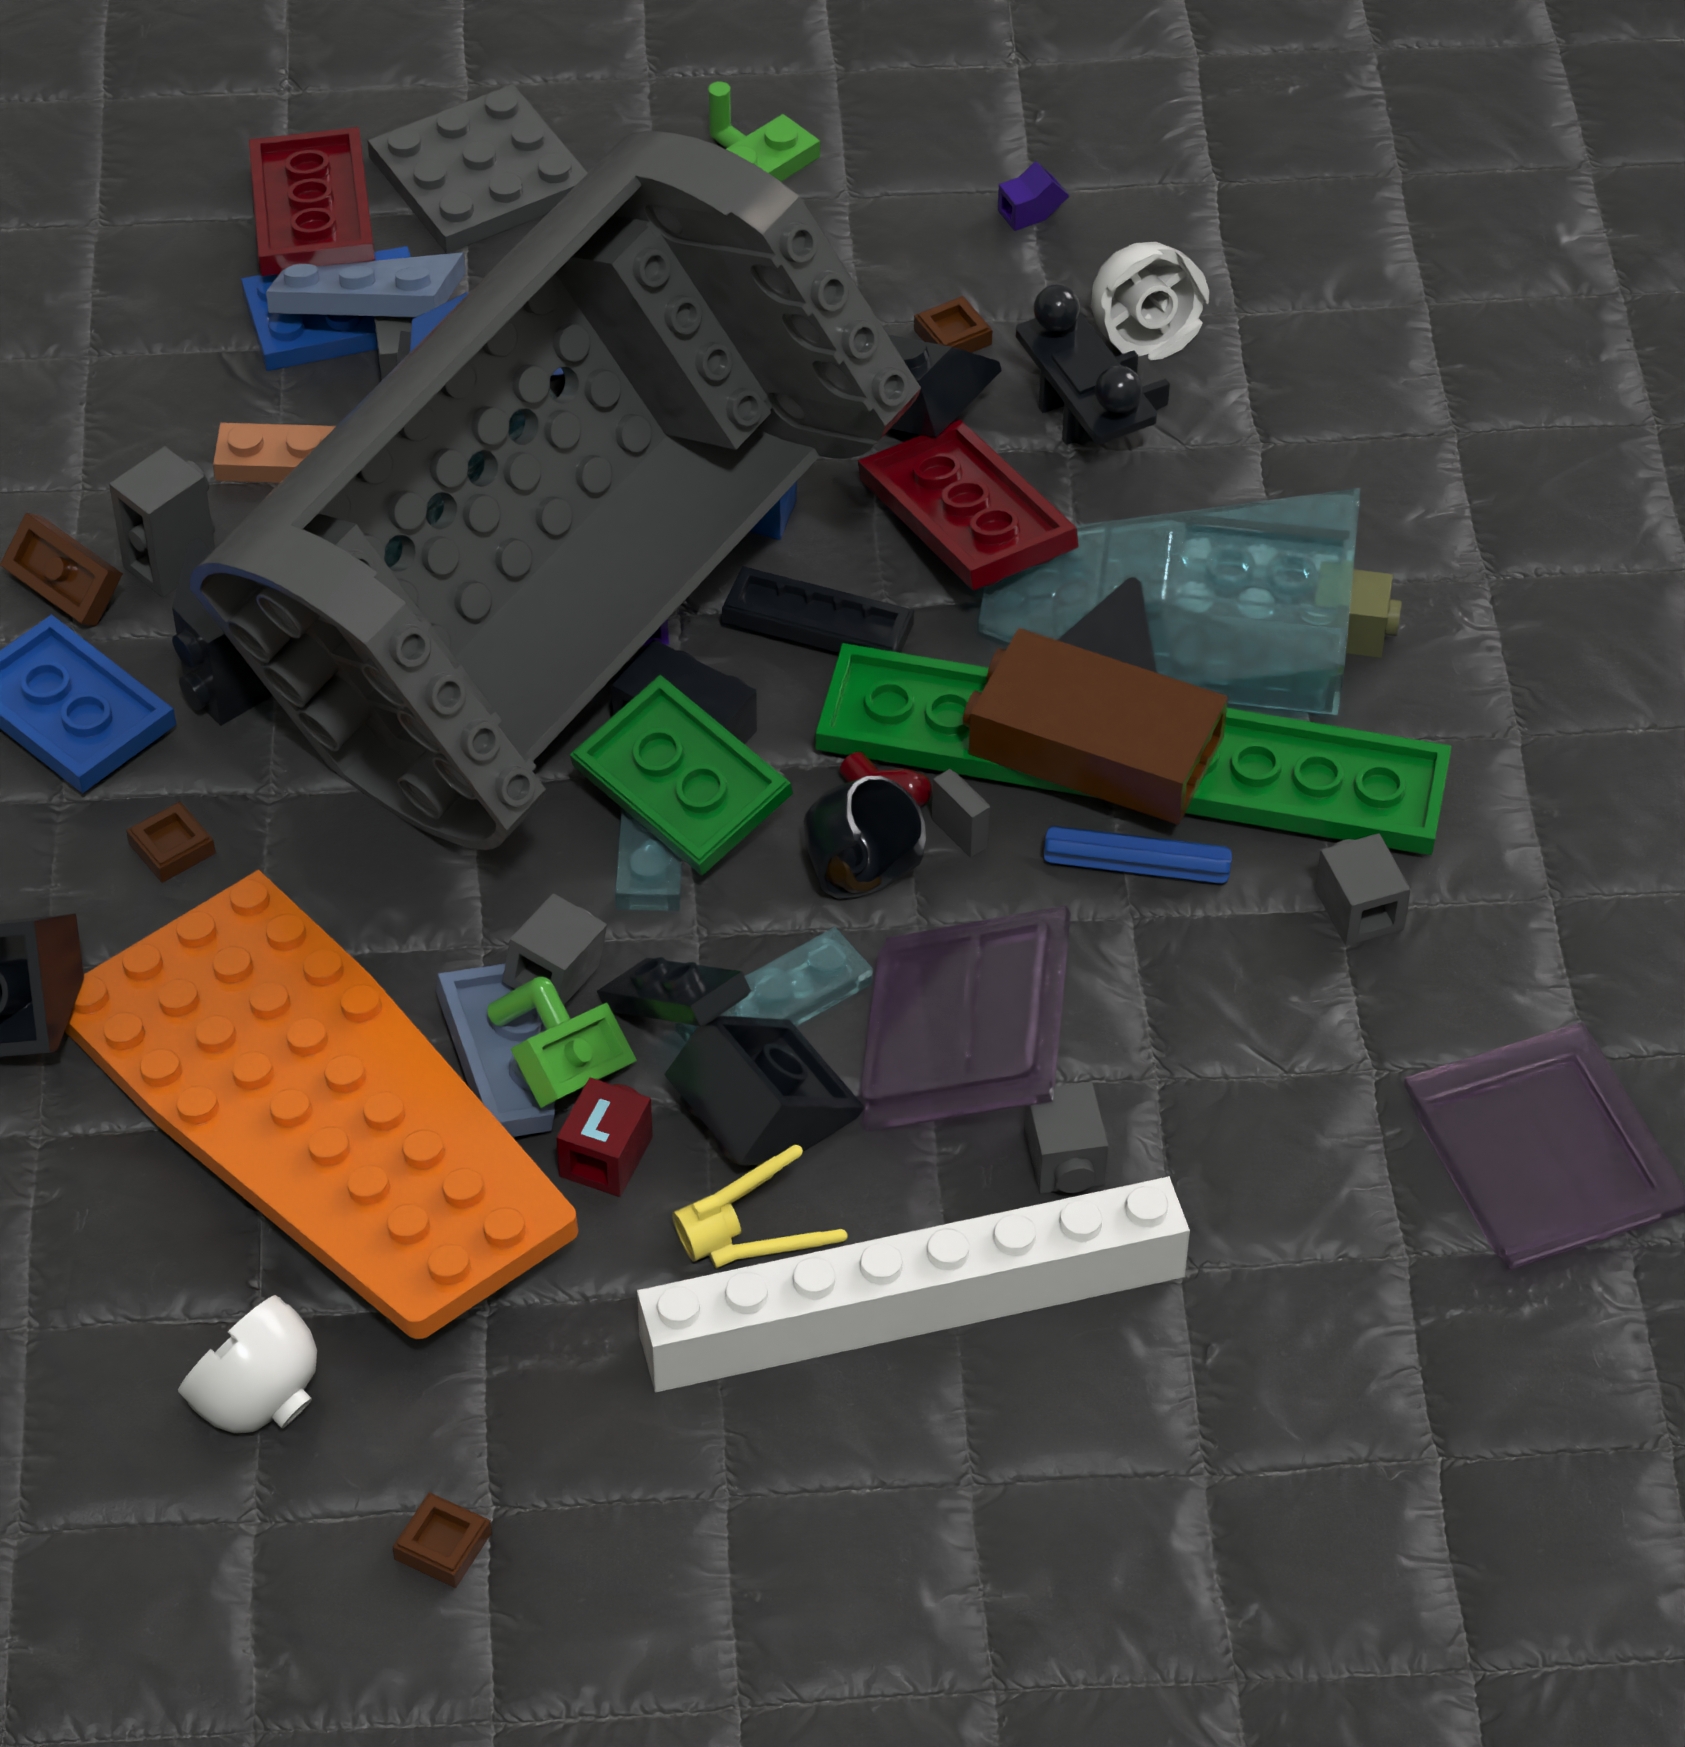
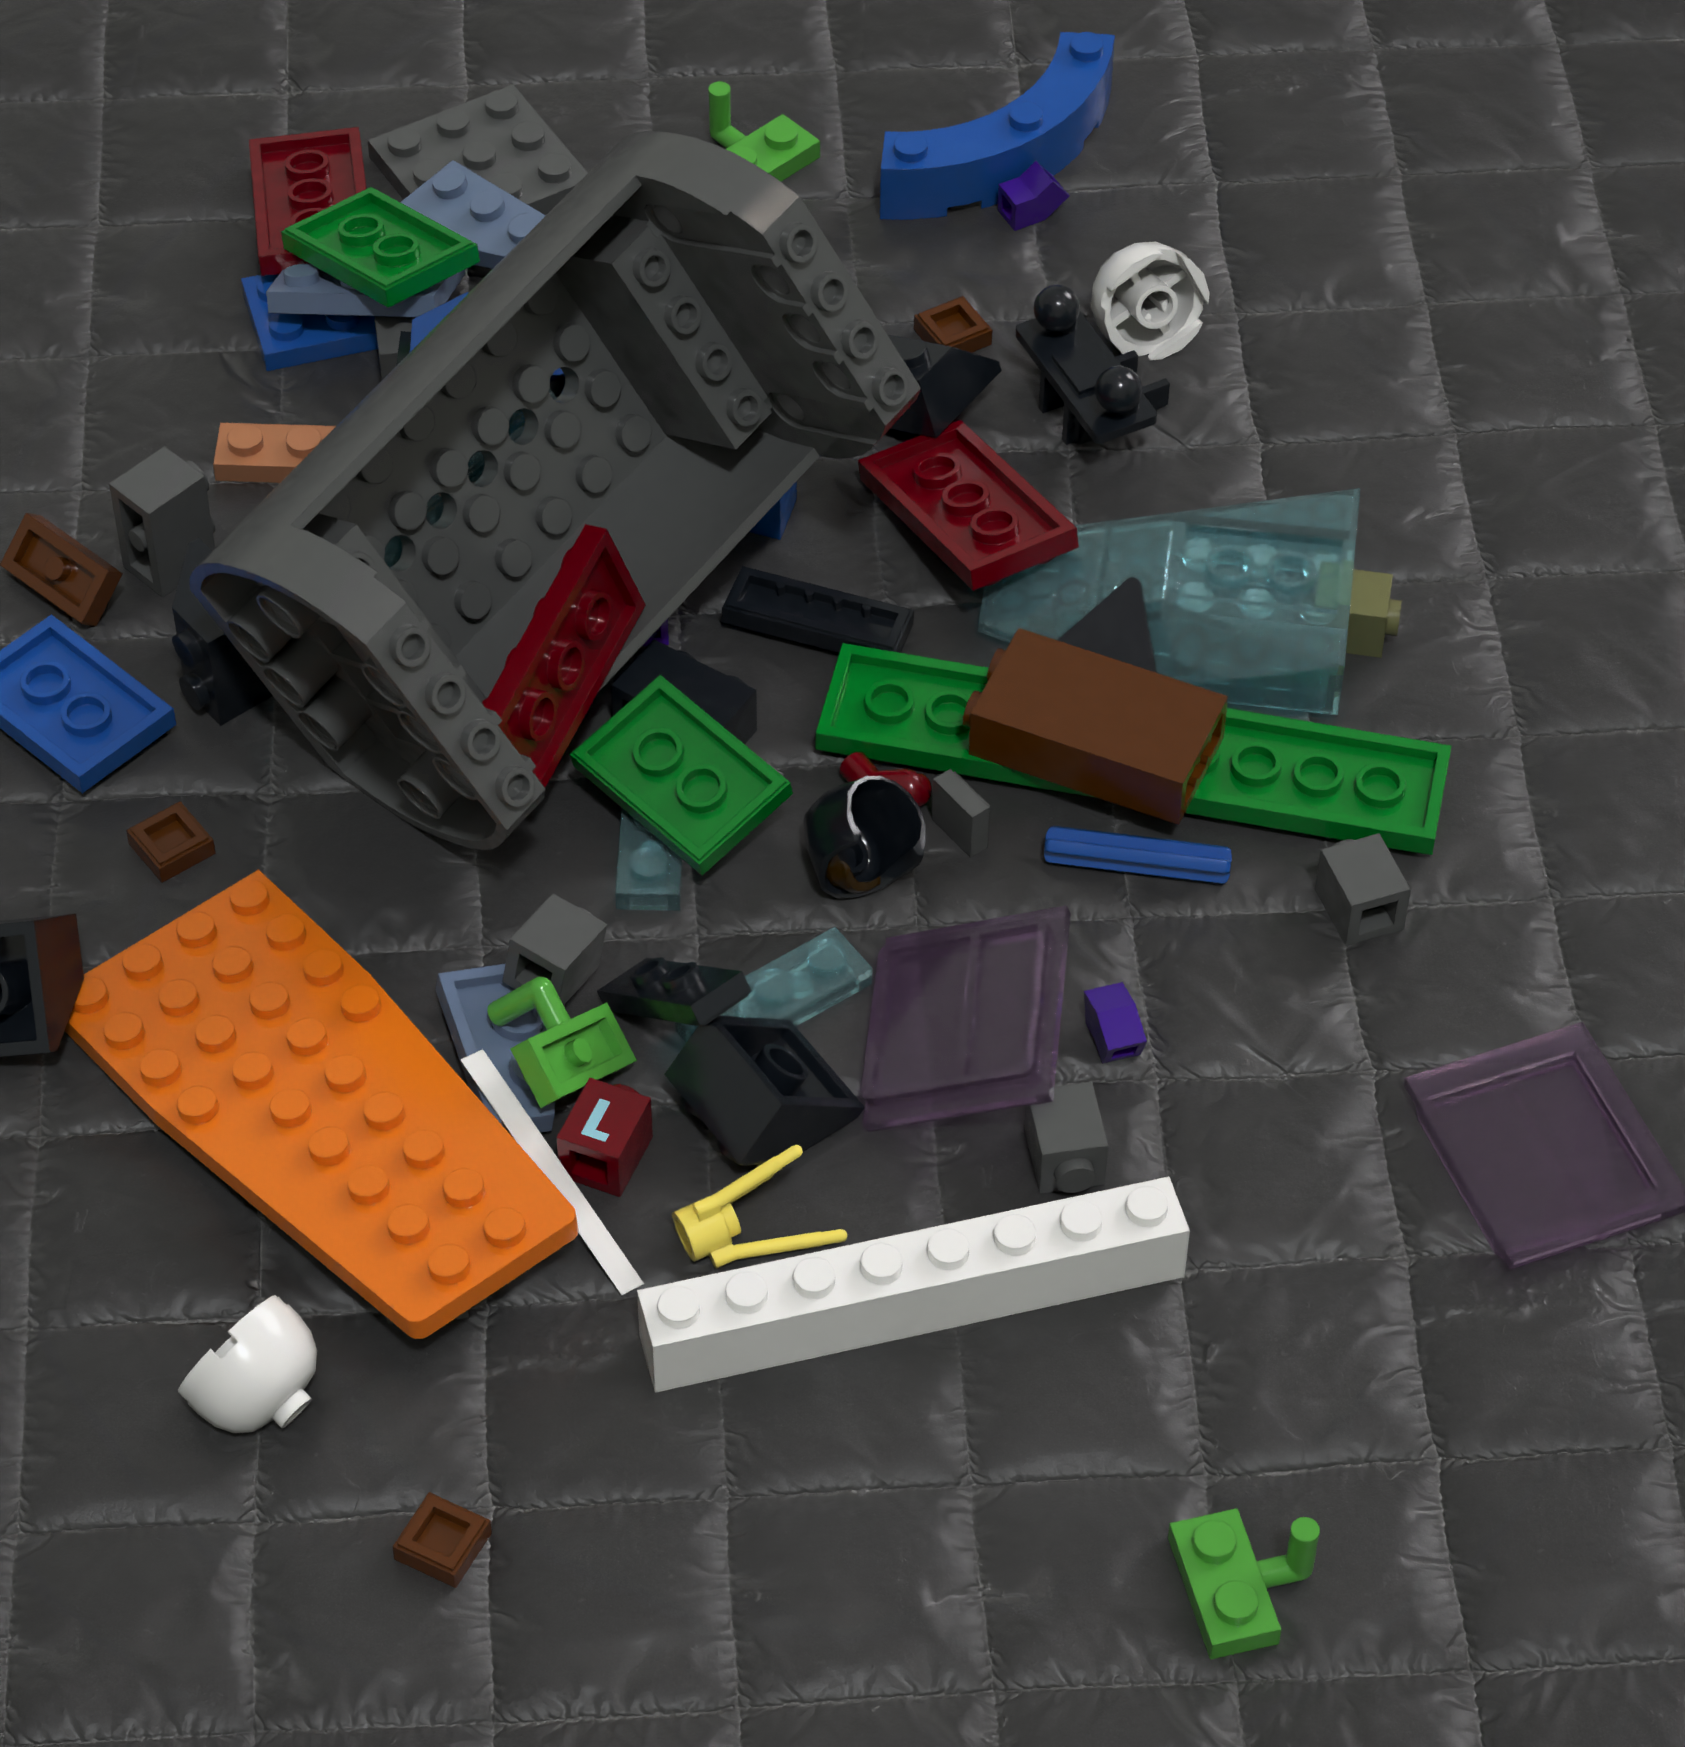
(380, 246): none -> green tile
(475, 211): none -> sand blue wing
(534, 1144): none -> white sticker
(566, 651): none -> dark red plate
(968, 161): none -> blue brick
(1114, 1022): none -> dark purple piece
(1228, 1582): none -> bright green plate

